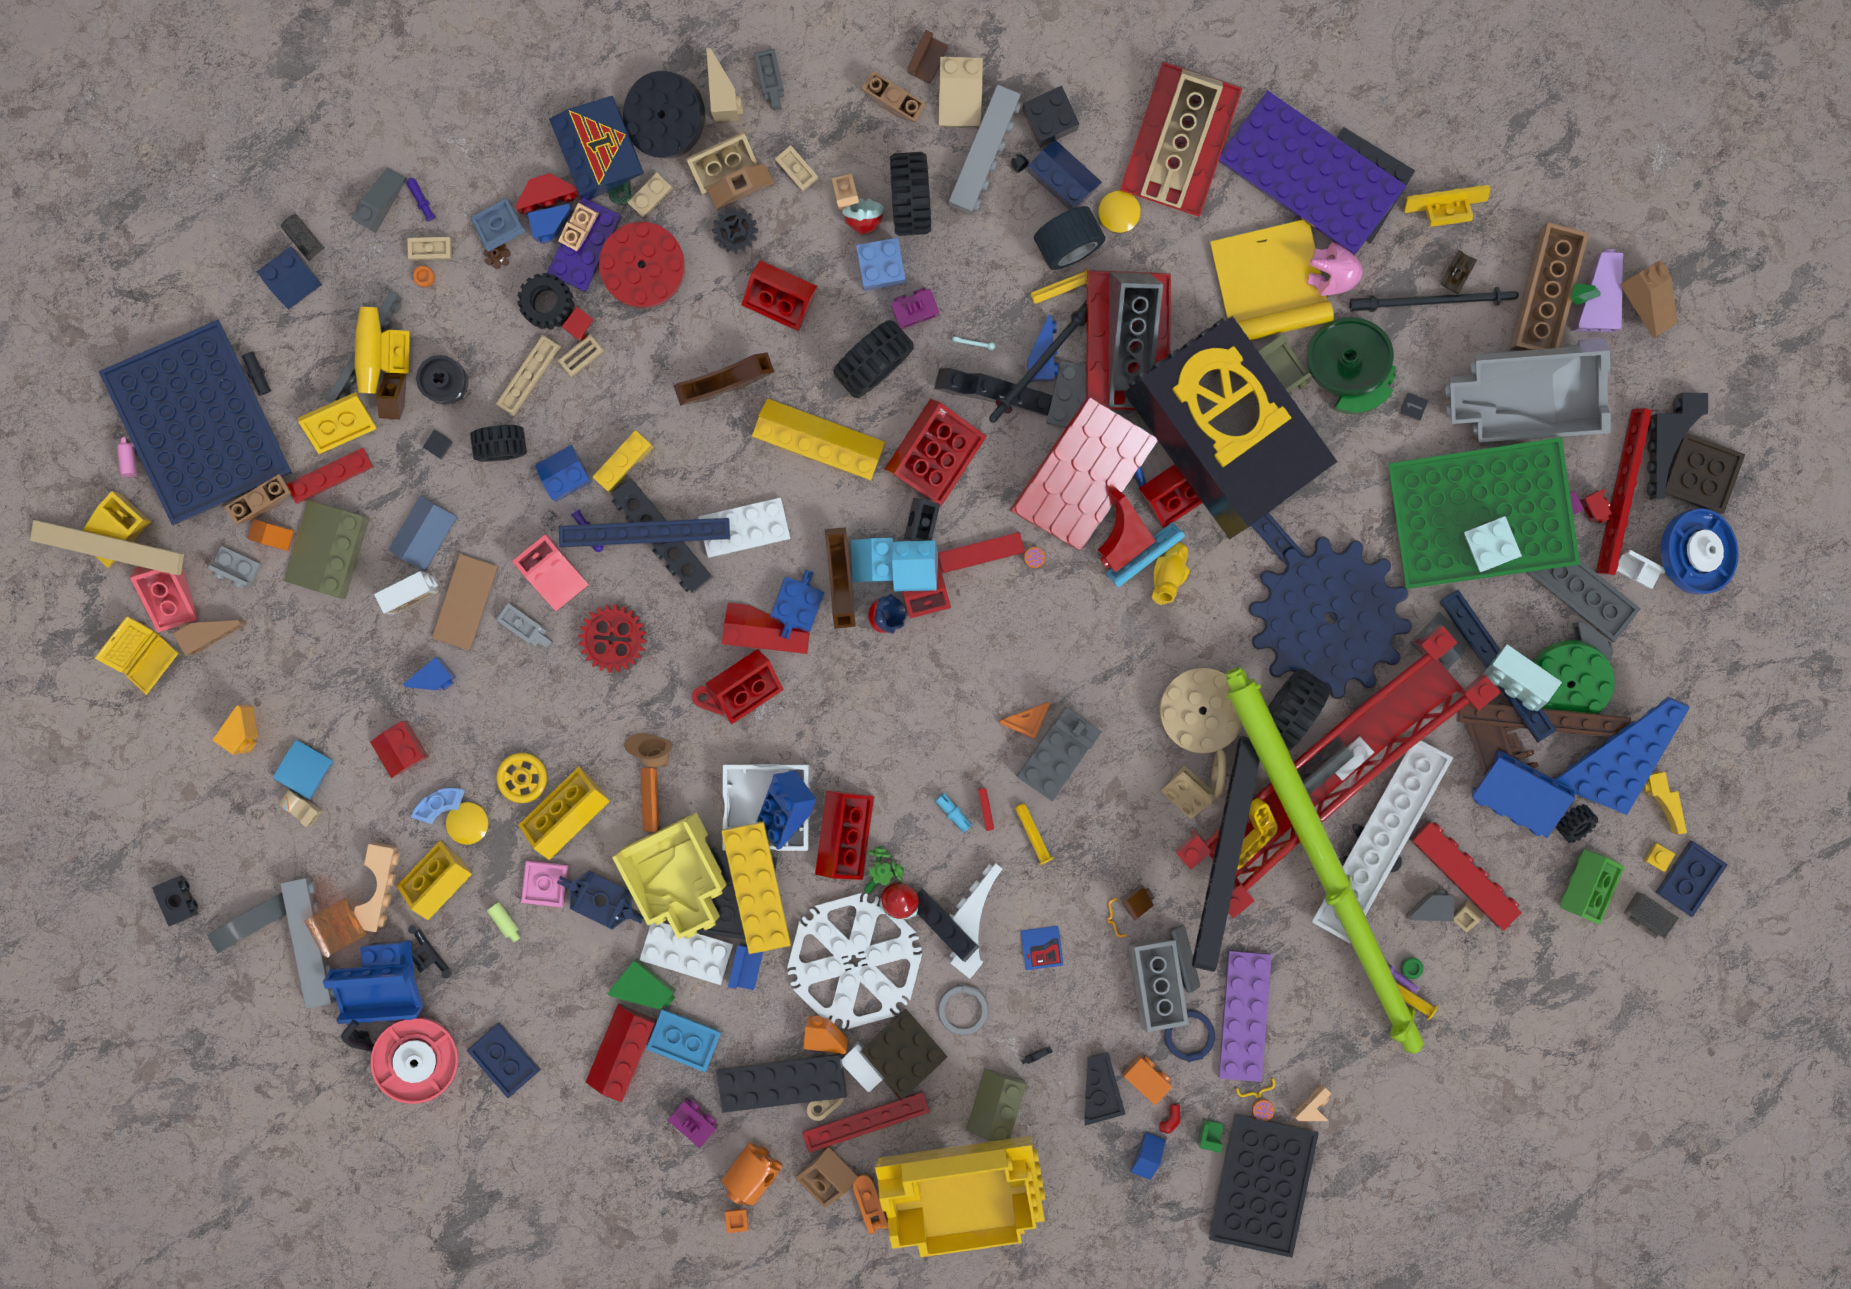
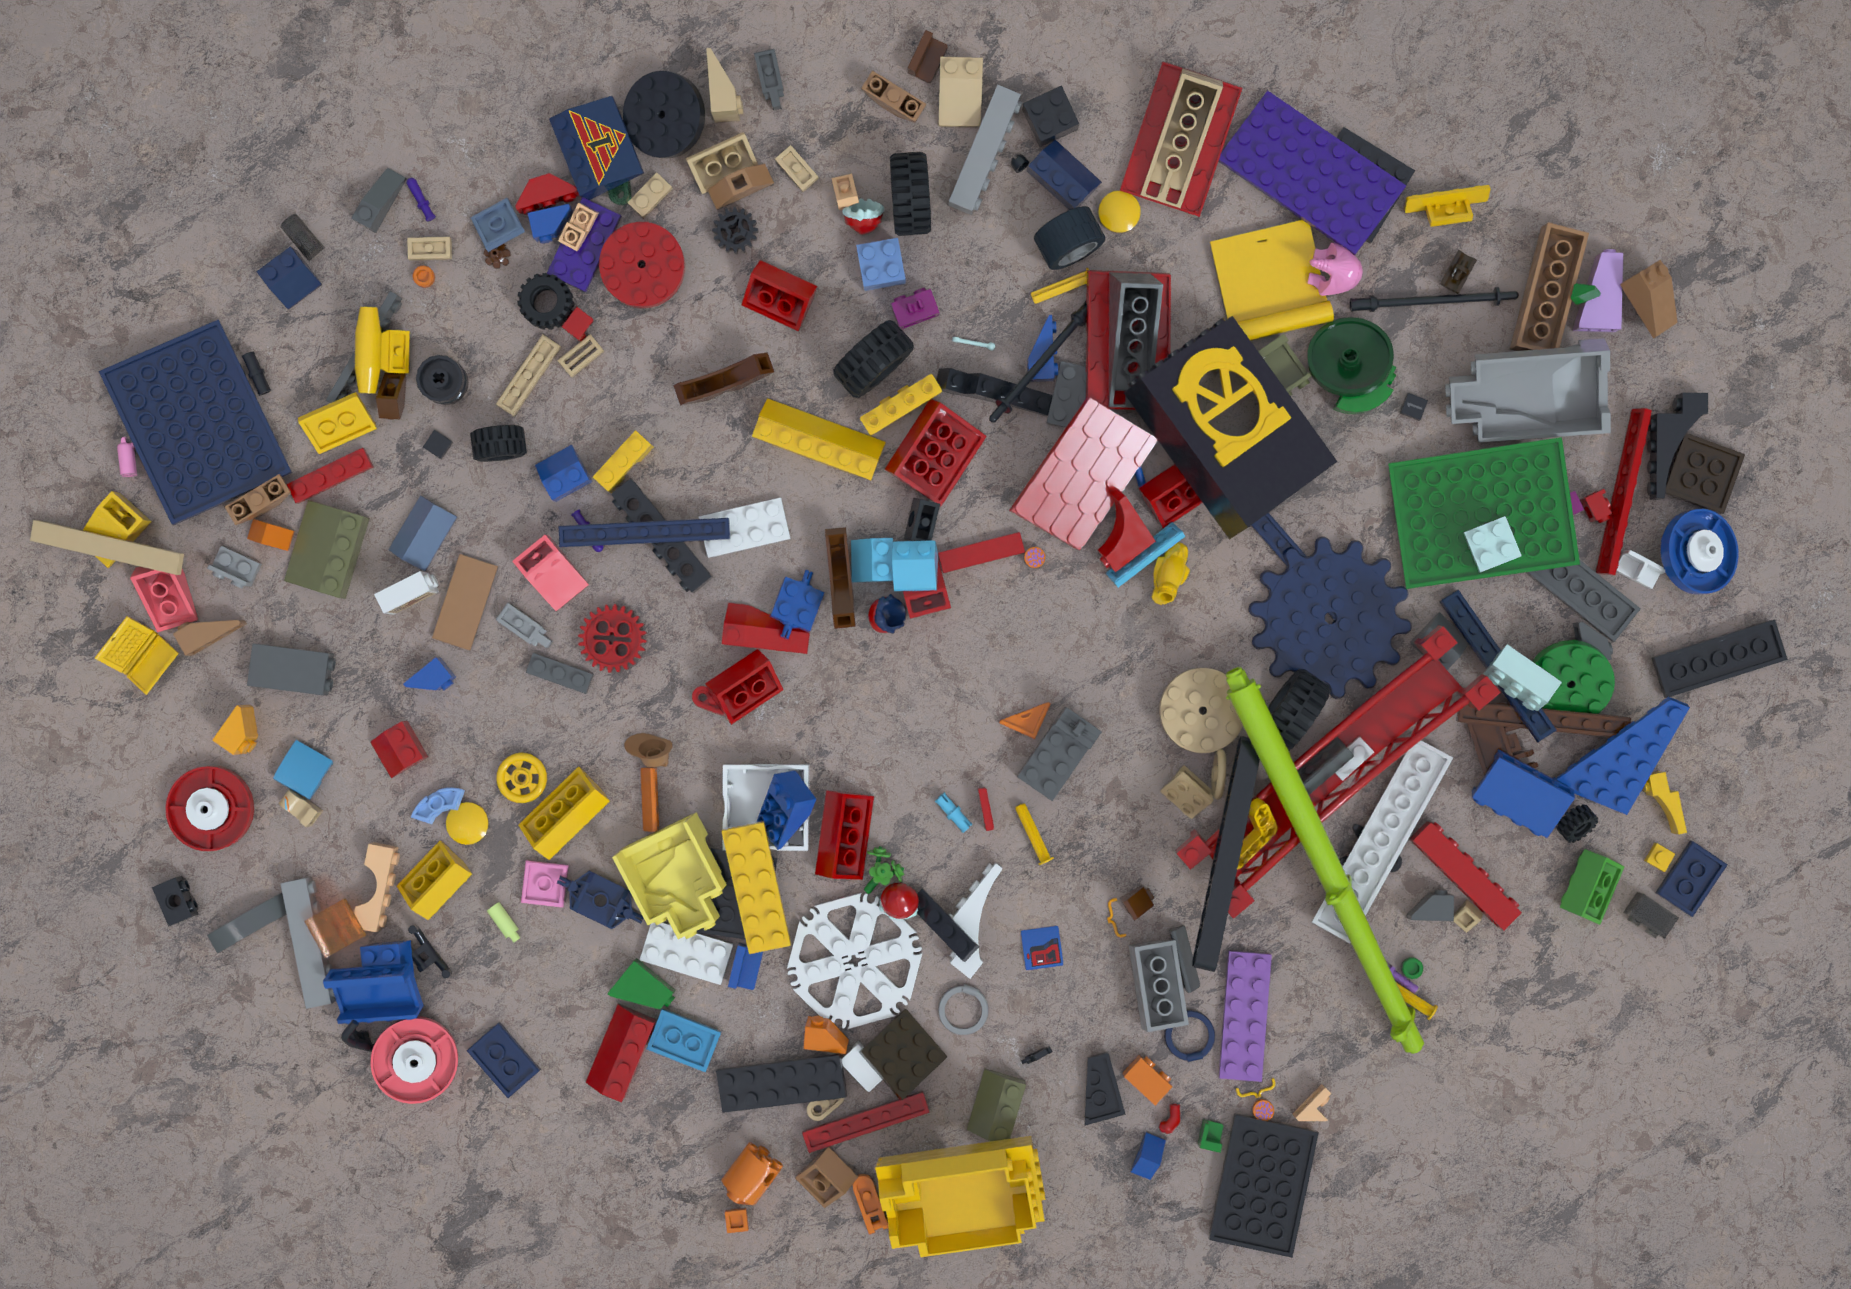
(209, 808): none -> red piece
(291, 669): none -> dark grey panel
(559, 673): none -> dark grey plate
(693, 1122): magenta brick -> none
(901, 404): none -> yellow bracket
(1719, 658): none -> black plate

